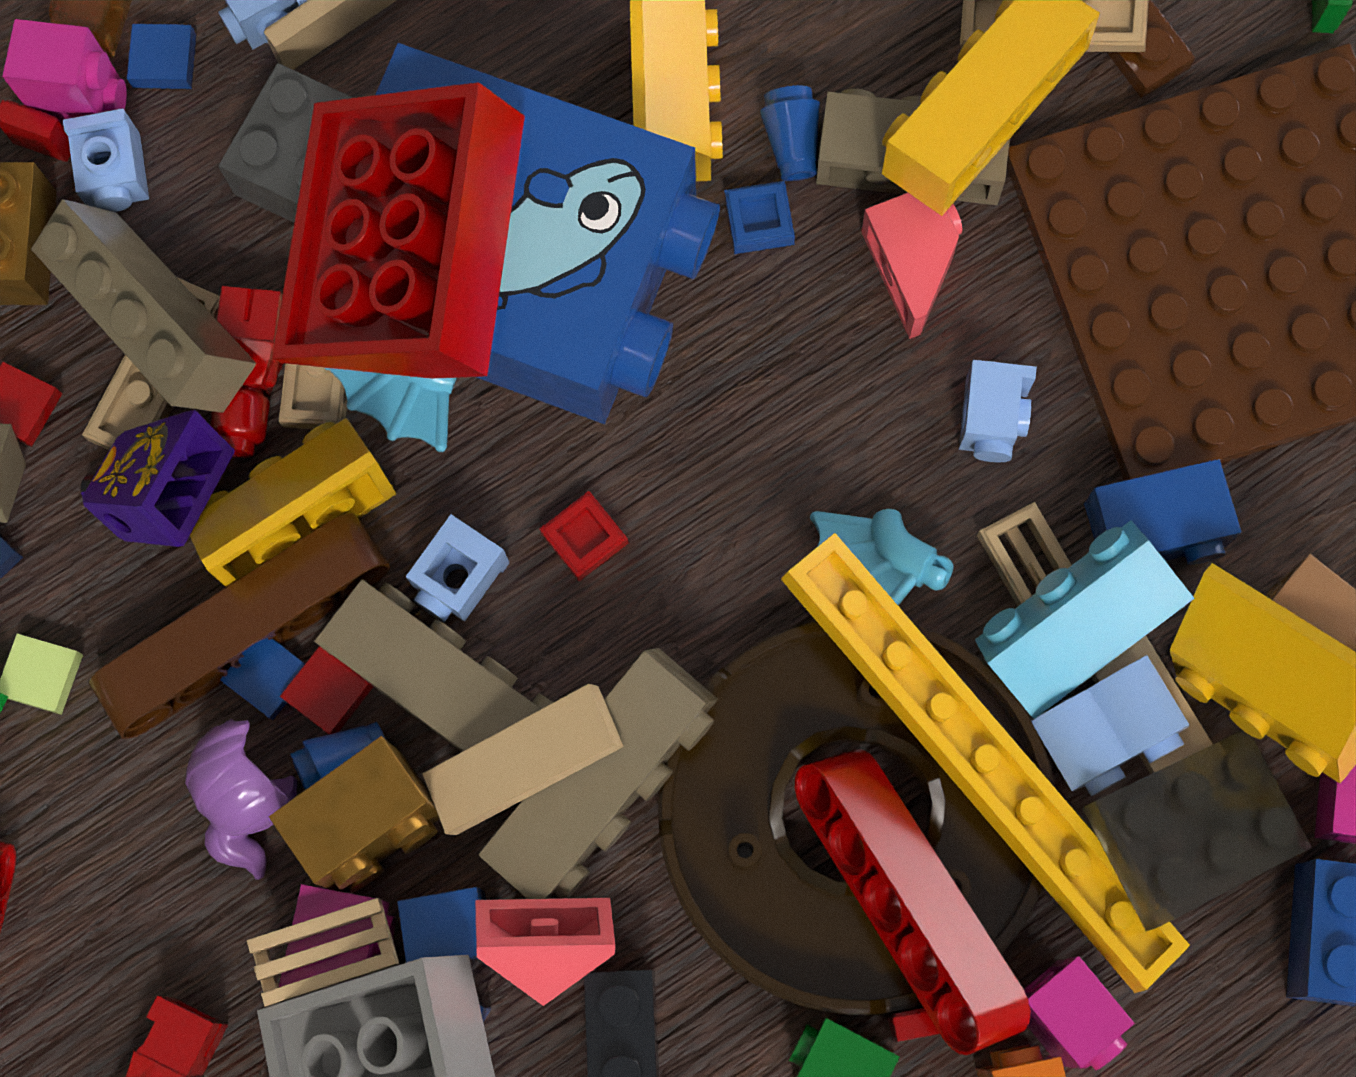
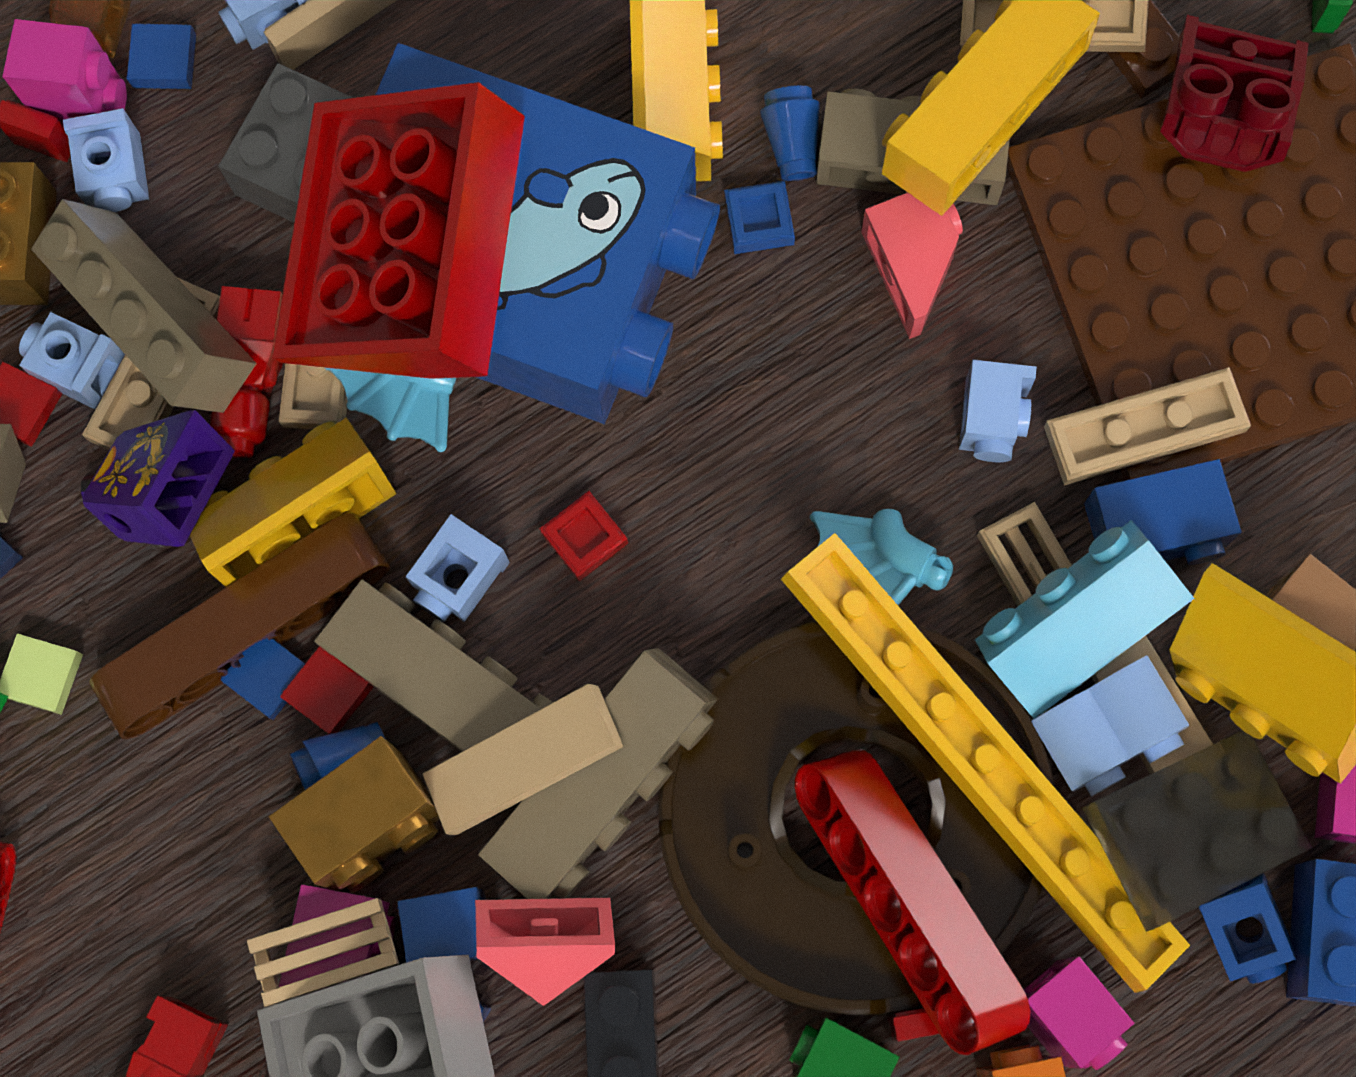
(86, 368): none -> light blue brick
(234, 796): medium lavender hair -> none
(1147, 426): none -> tan tile
(1233, 96): none -> dark red slope
(1242, 956): none -> blue brick

